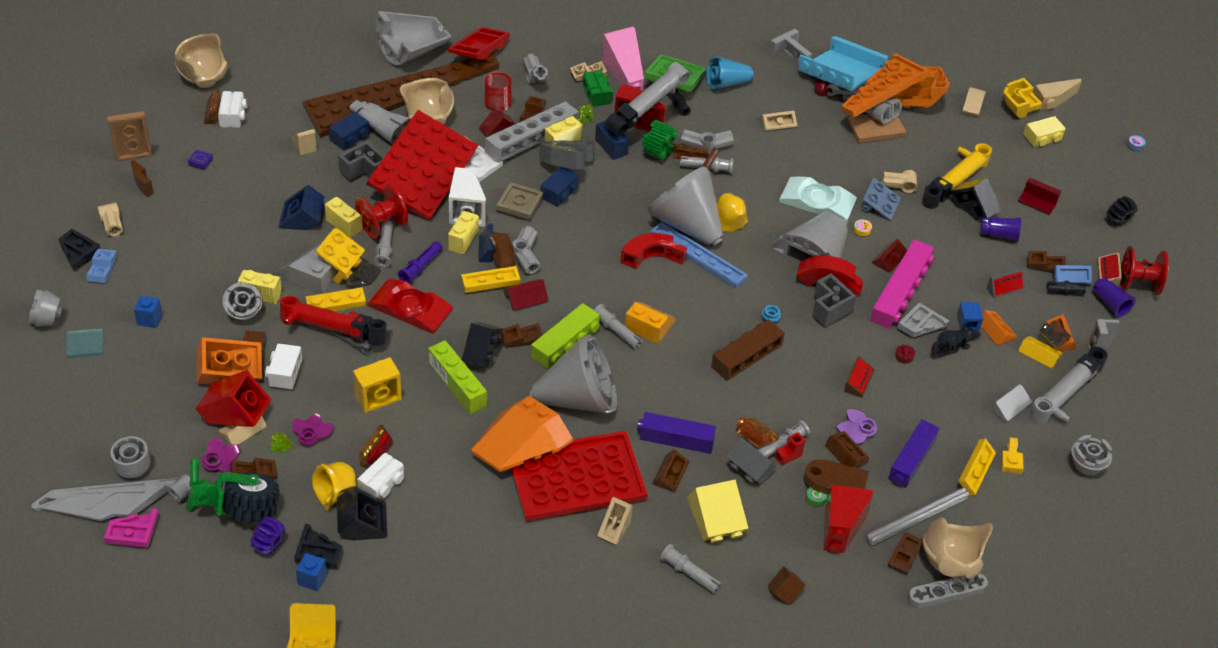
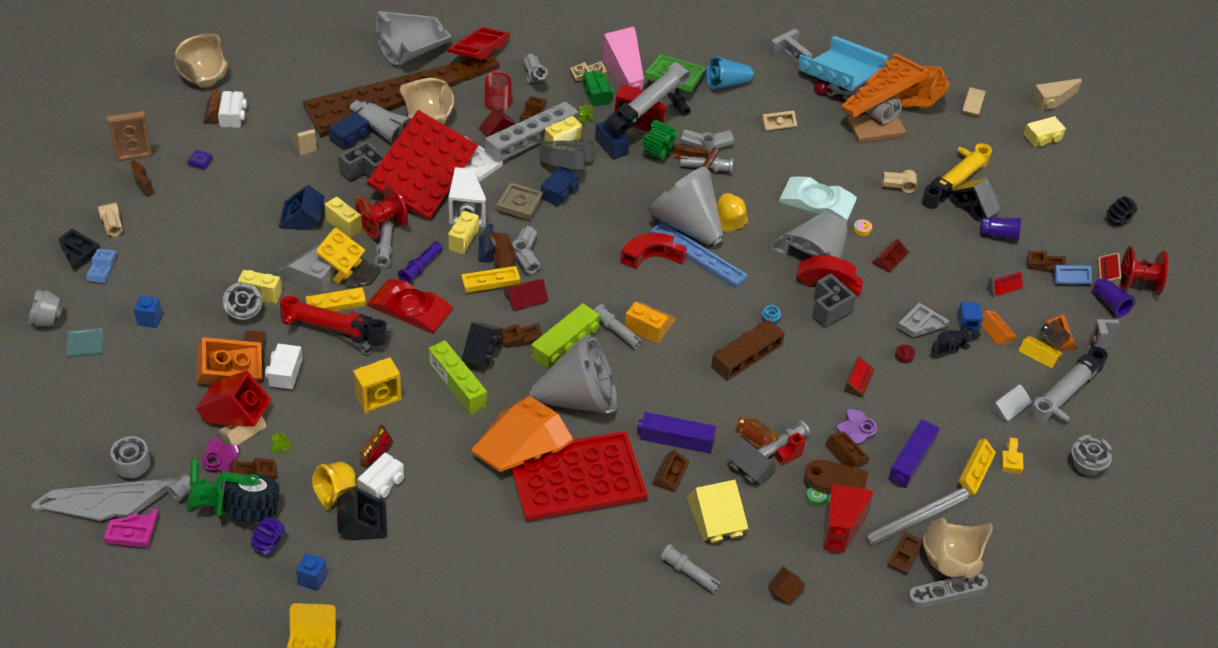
(311, 429): magenta plate -> none
(319, 546): black wing -> none
(616, 520): tan slope -> none
(880, 199): sand blue hinge -> none
(902, 284): dark pink brick -> none
(1020, 98): yellow brick -> none
(1040, 196): dark red panel -> none
(1066, 287): black pin -> none
(1136, 143): medium blue tile -> none

